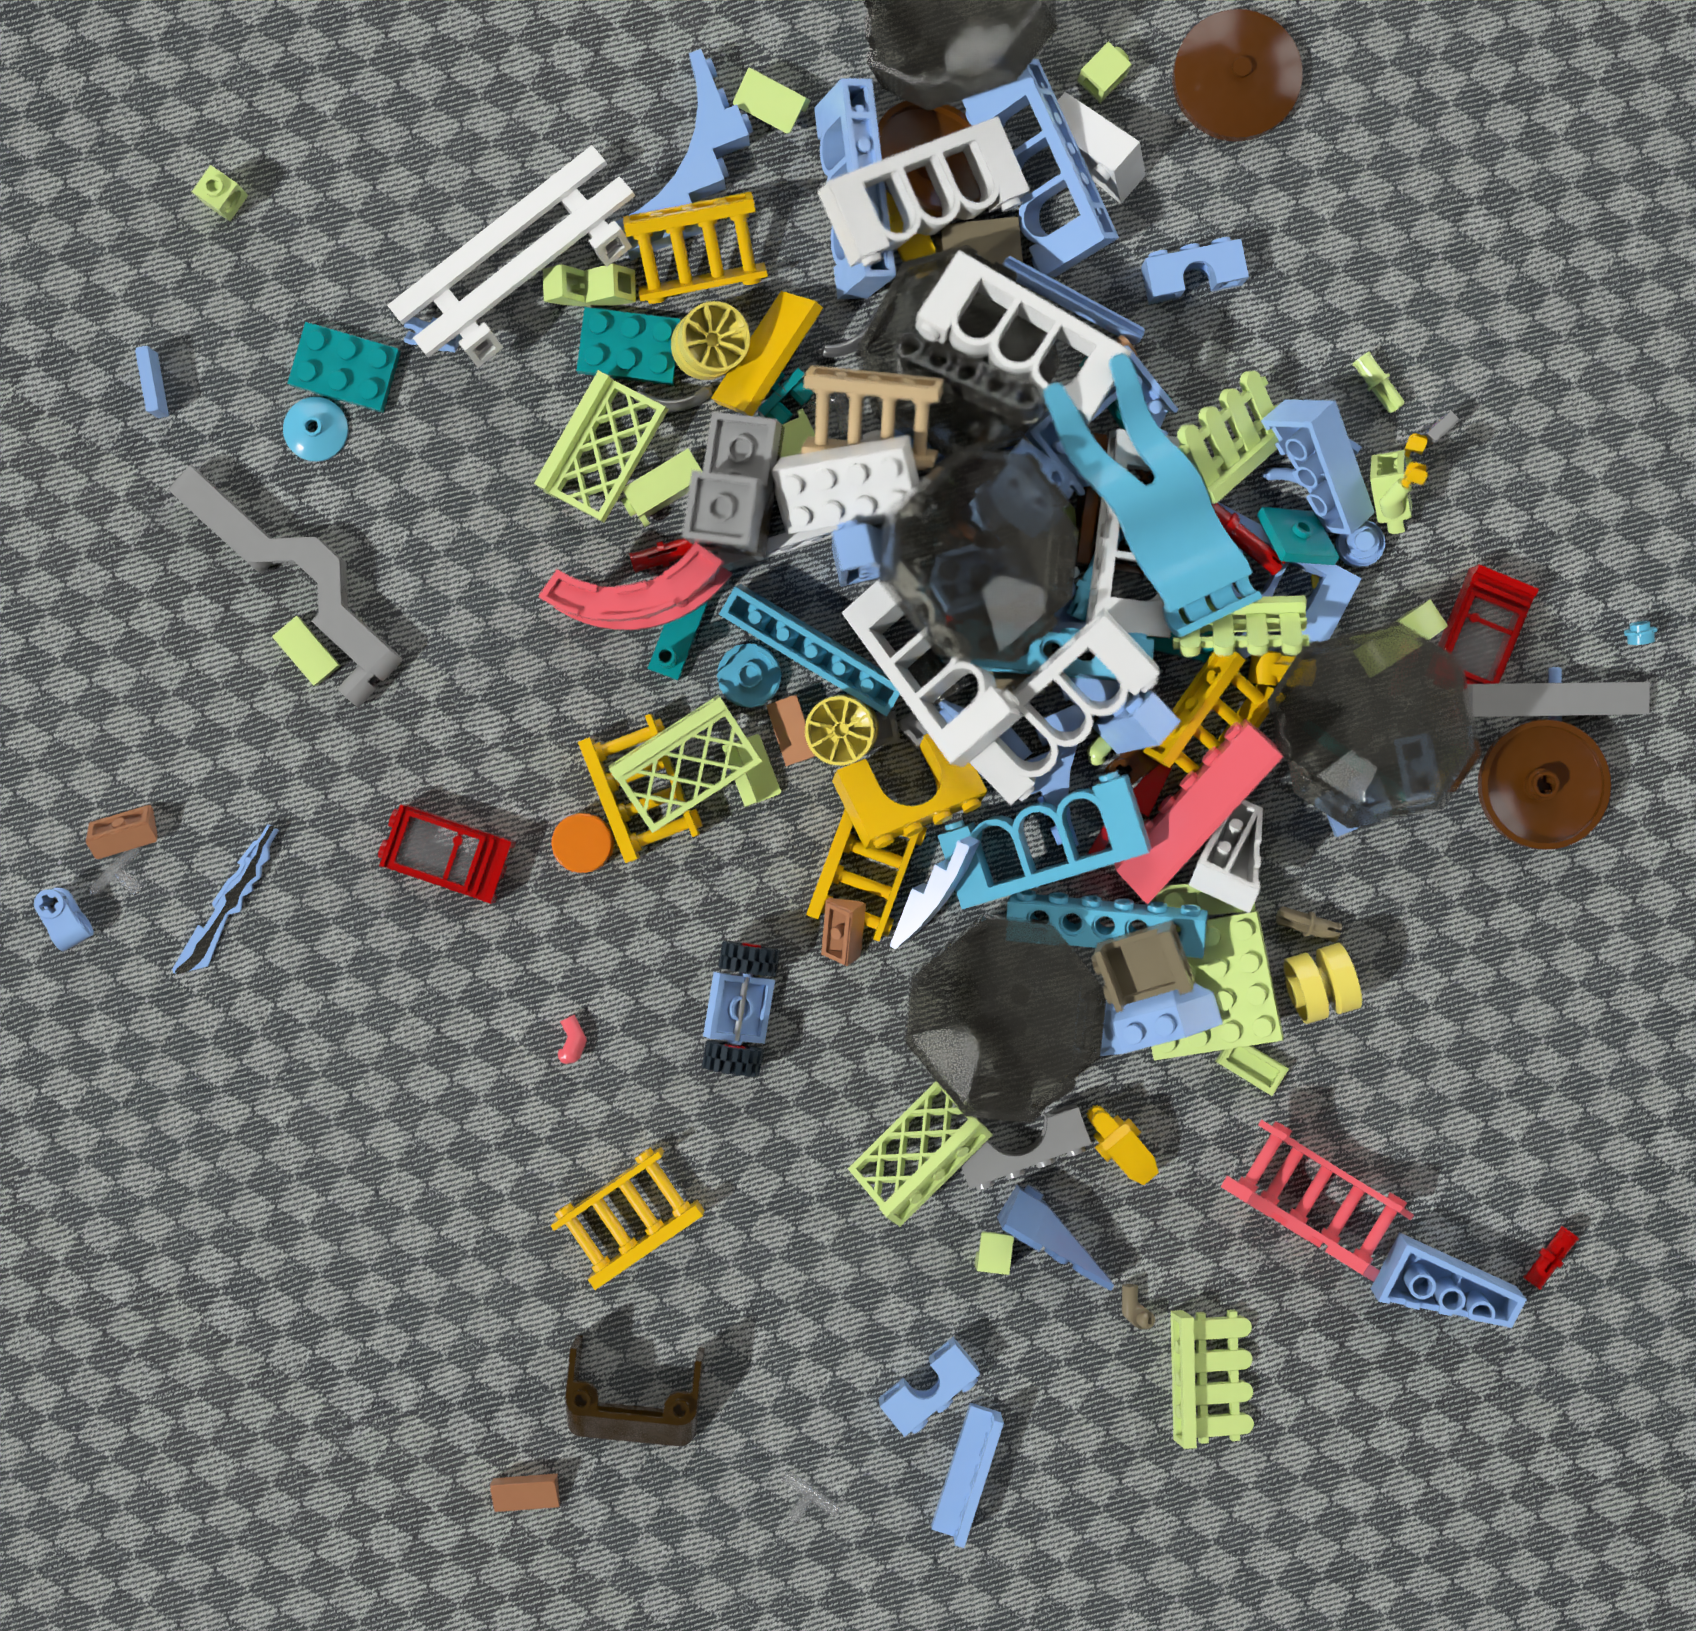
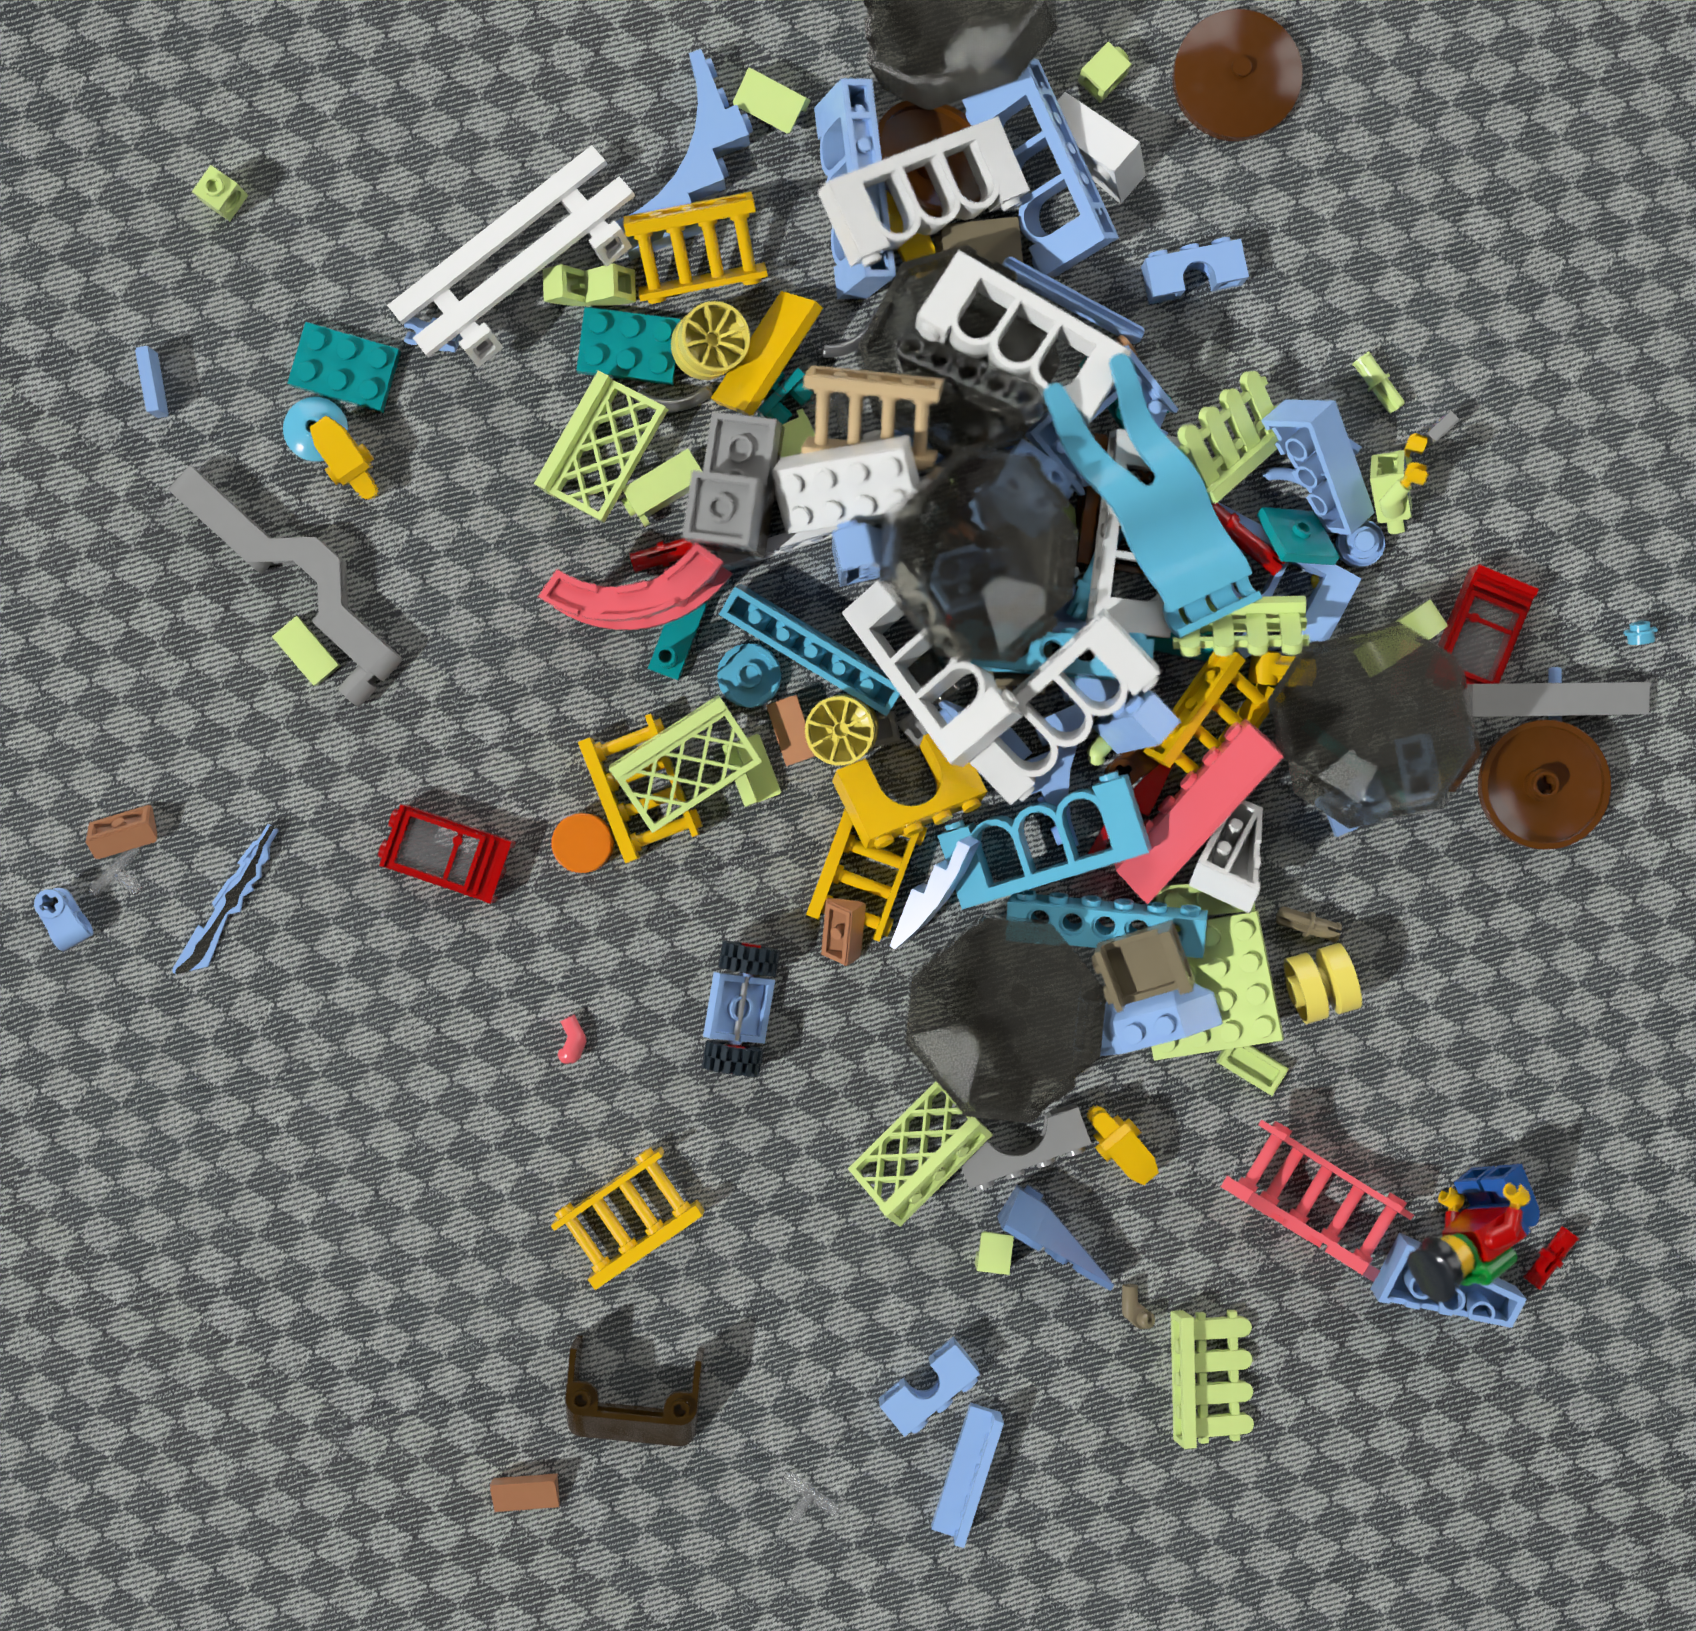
(344, 458): none -> yellow hinge
(1480, 1238): none -> piece

